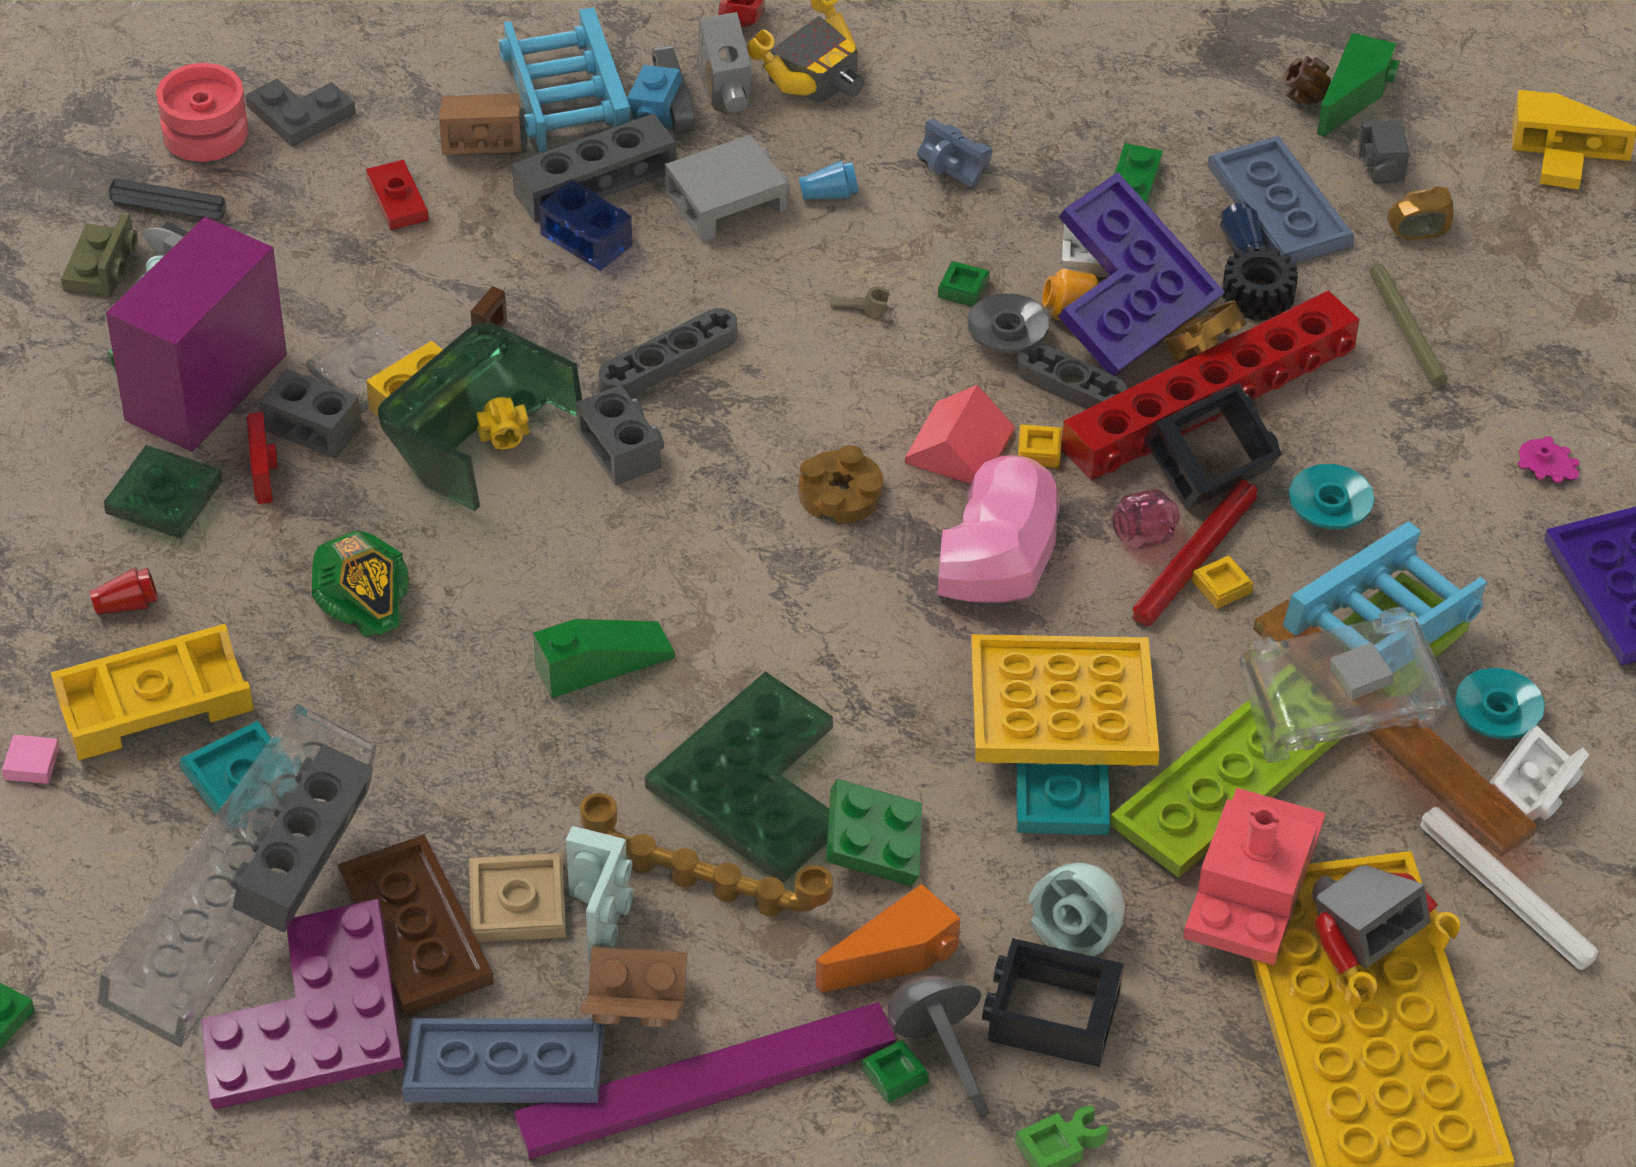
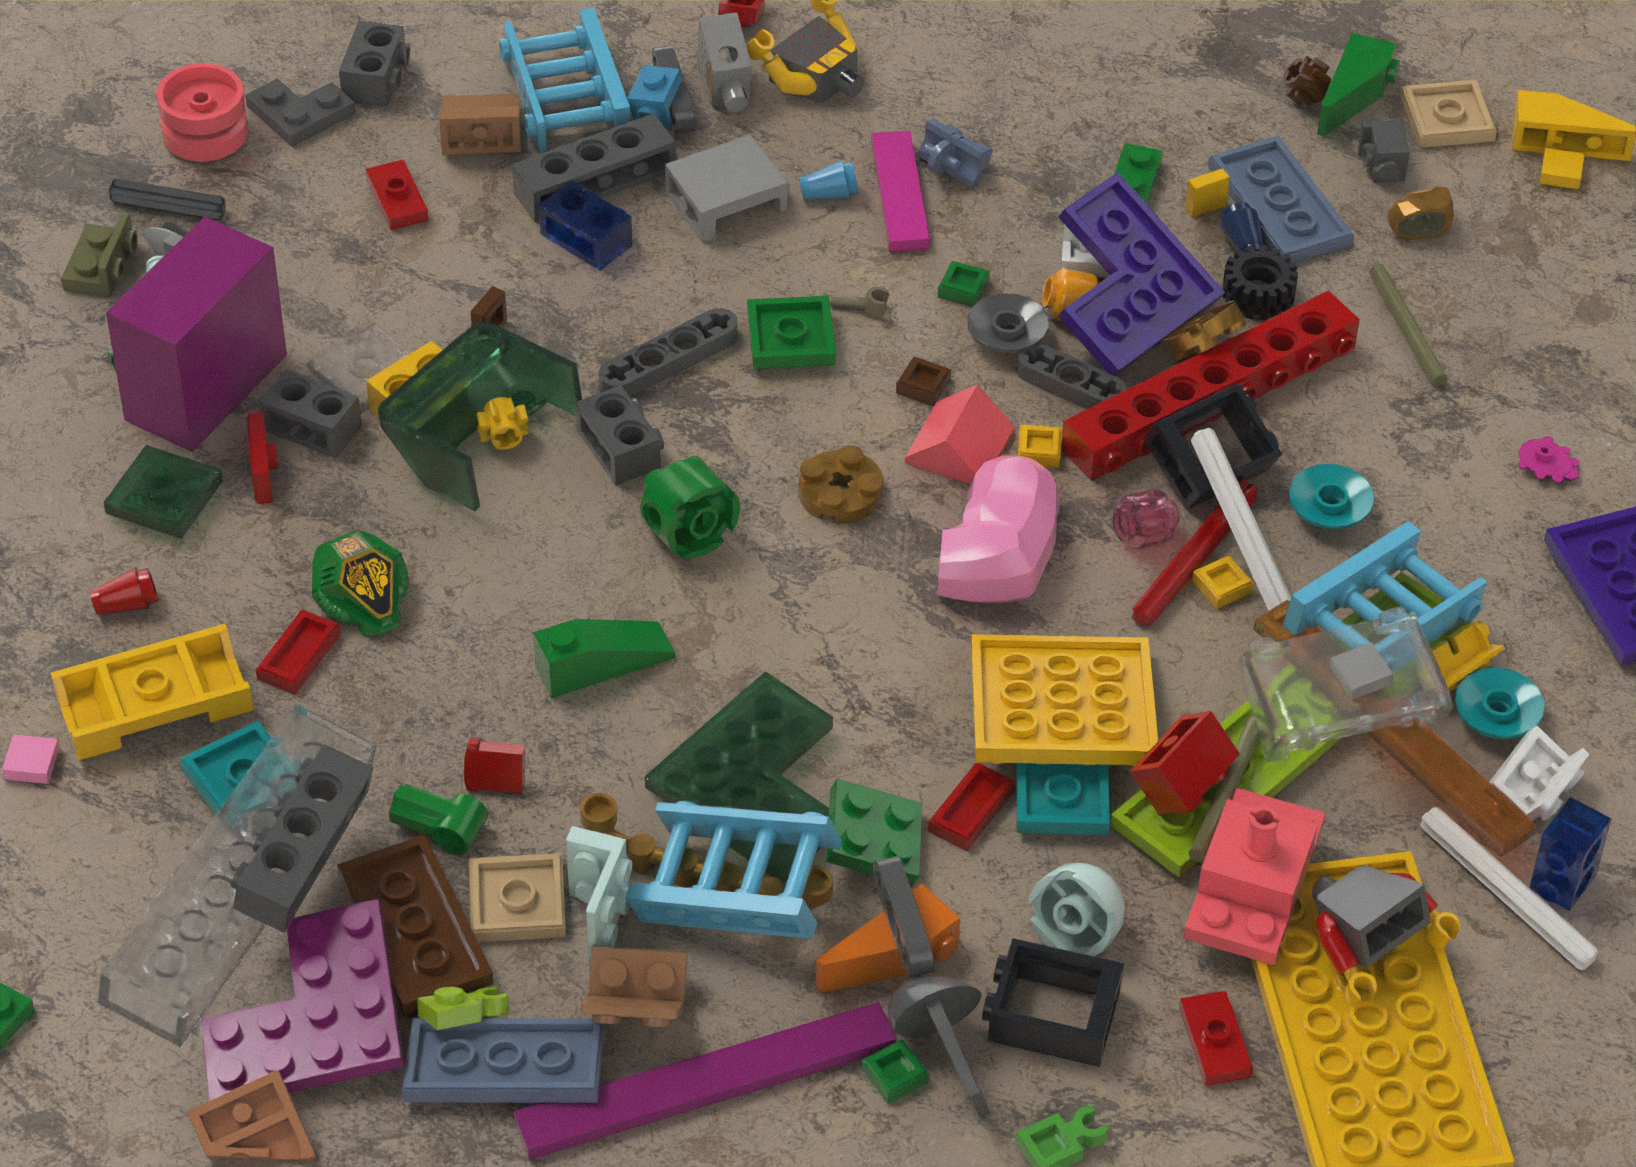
(253, 1123): none -> nougat wing
(298, 651): none -> red tile
(374, 62): none -> dark grey brick
(450, 822): none -> green piece
(454, 1007): none -> lime plate
(494, 766): none -> red tile
(689, 507): none -> green brick
(744, 908): none -> medium azure fence
(791, 332): none -> green plate
(900, 191): none -> dark pink tile
(903, 916): none -> dark grey beam
(923, 381): none -> reddish brown tile
(971, 806): none -> red tile
(1185, 763): none -> red brick
(1207, 193): none -> yellow tile
(1215, 1038): none -> red plate
(1225, 790): none -> olive bar
(1240, 518): none -> white axle
(1448, 113): none -> tan tile
(1470, 652): none -> yellow hinge
(1569, 853): none -> clear blue brick

